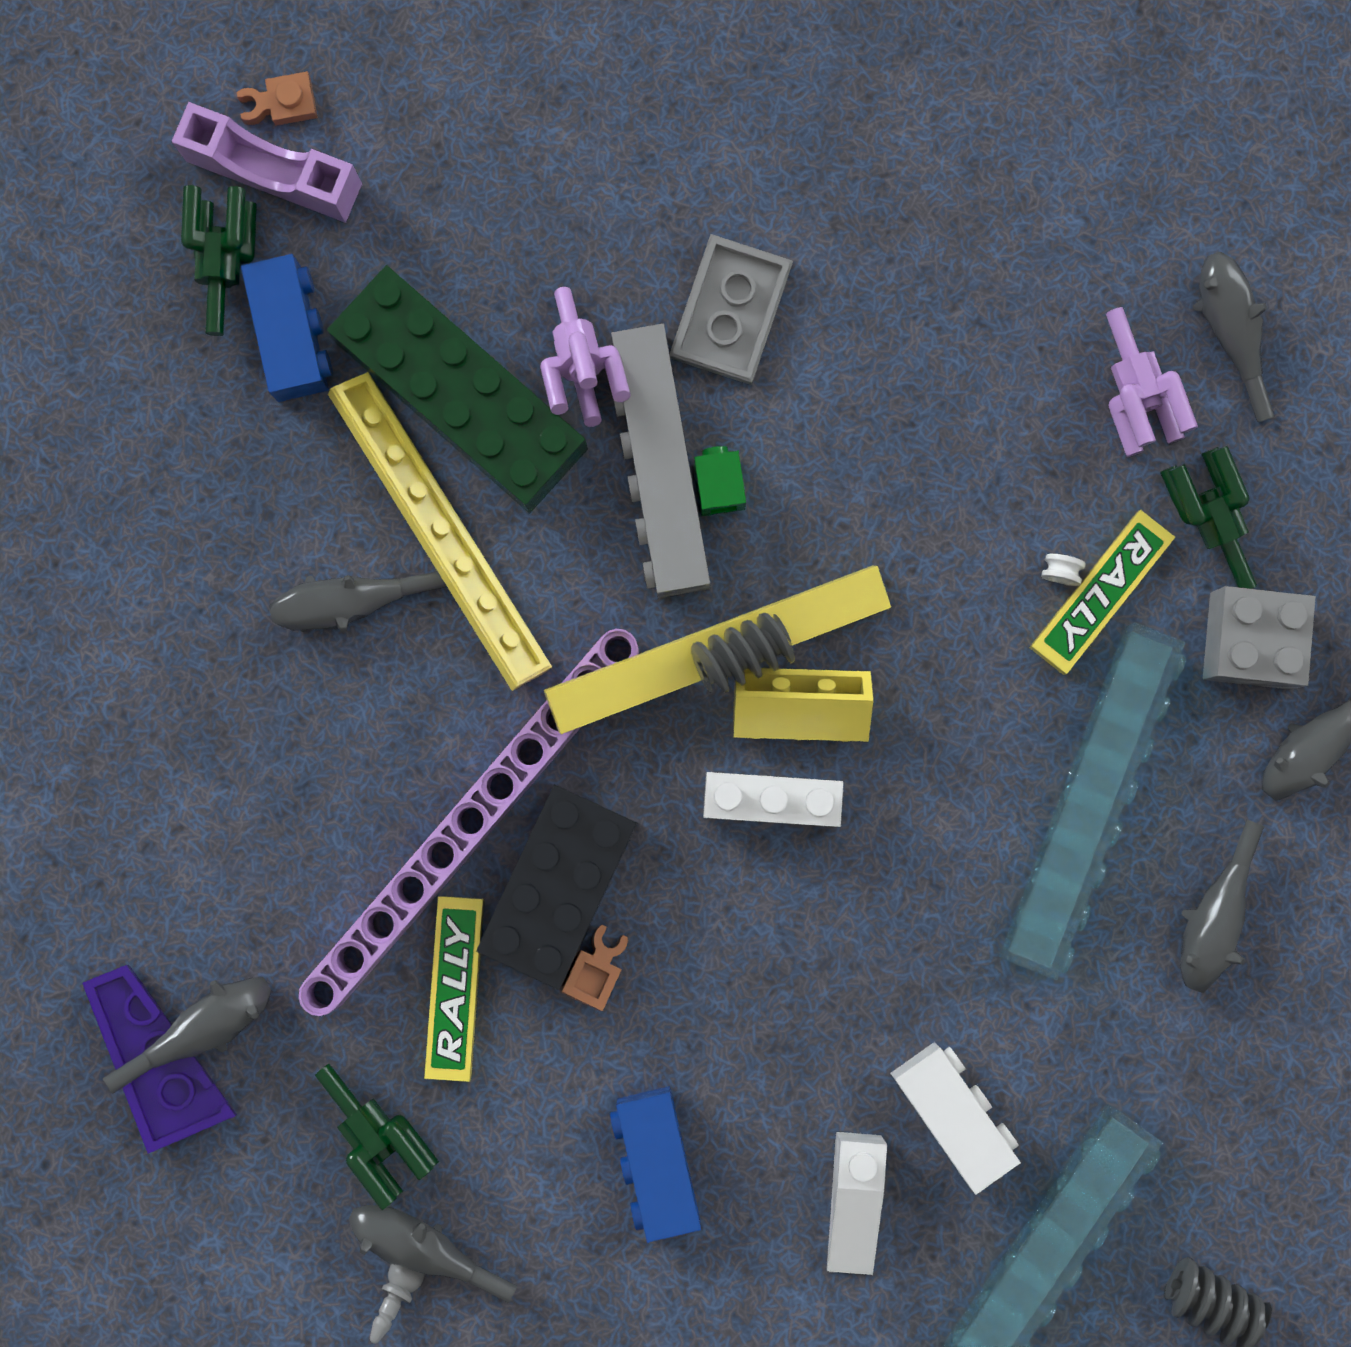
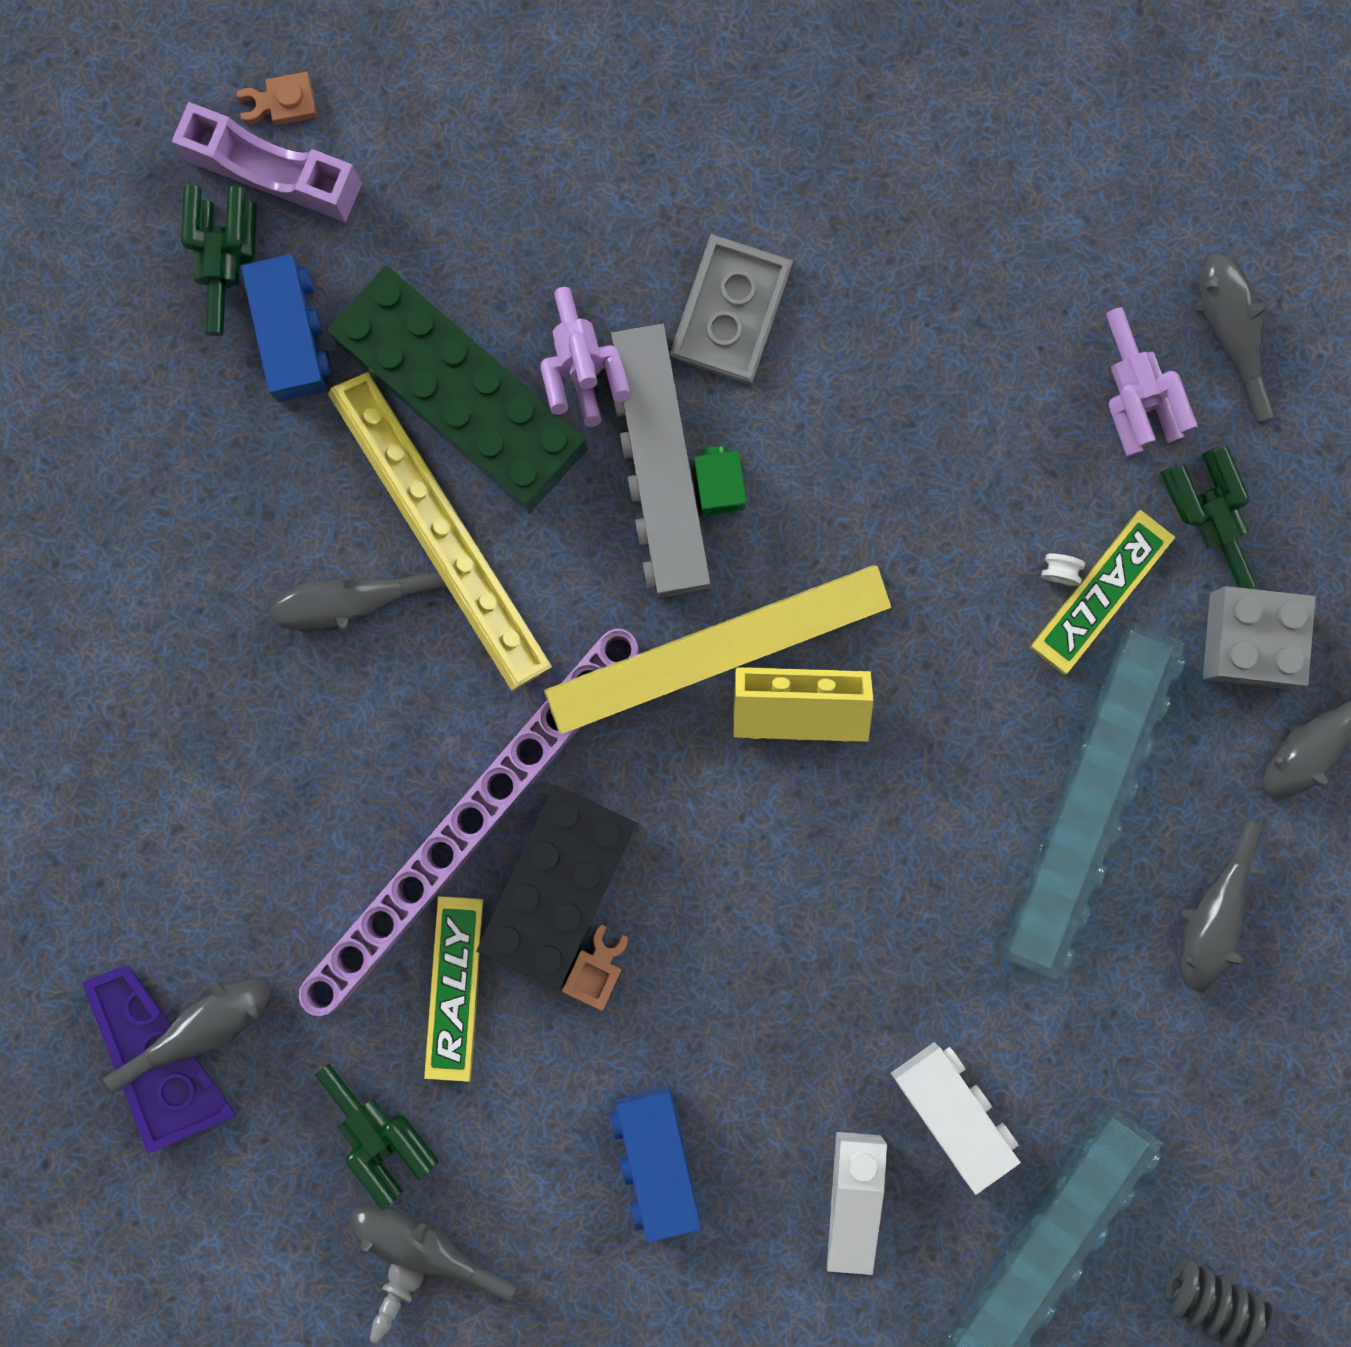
(742, 651): dark grey piece -> none
(773, 799): white brick -> none

